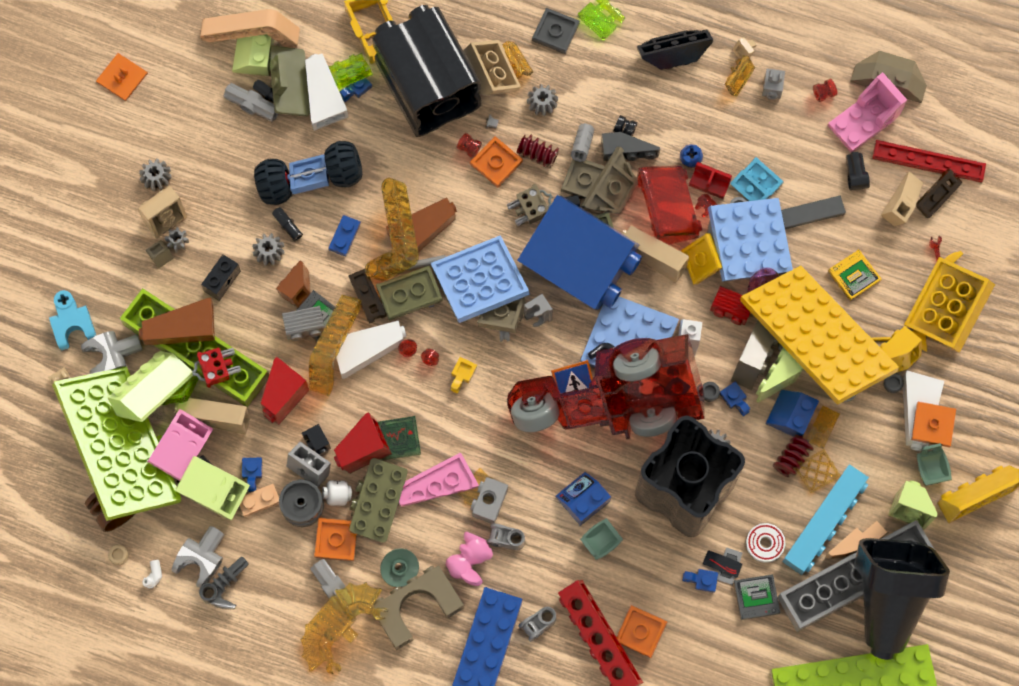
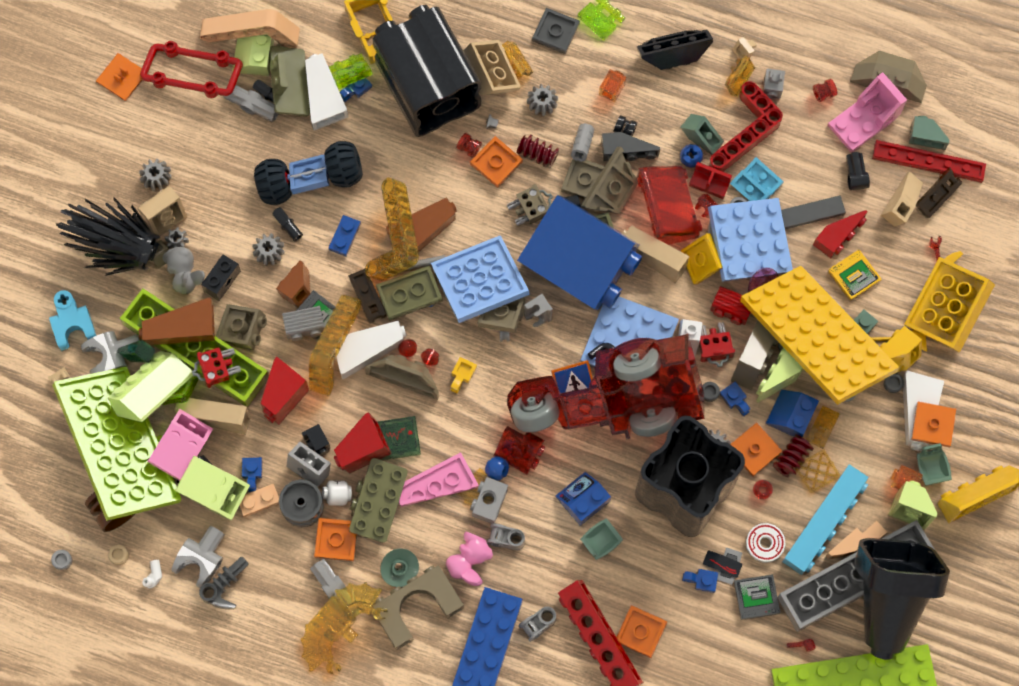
(61, 560): none -> light grey tile
(126, 241): none -> black plant
(137, 352): none -> clear green slope
(180, 263): none -> light grey animal
(210, 88): none -> red bar
(241, 326): none -> dark tan plate
(405, 374): none -> dark tan wedge
(497, 468): none -> blue piece
(520, 449): none -> clear red plate
(612, 85): none -> clear orange brick
(702, 133): none -> sand green slope
(715, 347): none -> red piece
(749, 132): none -> red beam
(756, 448): none -> orange plate
(762, 483): none -> clear red plate
(808, 644): none -> clear red hand
(834, 235): none -> red slope
(866, 321): none -> sand green plate
(904, 474): none -> clear orange brick
(927, 133): none -> sand green slope

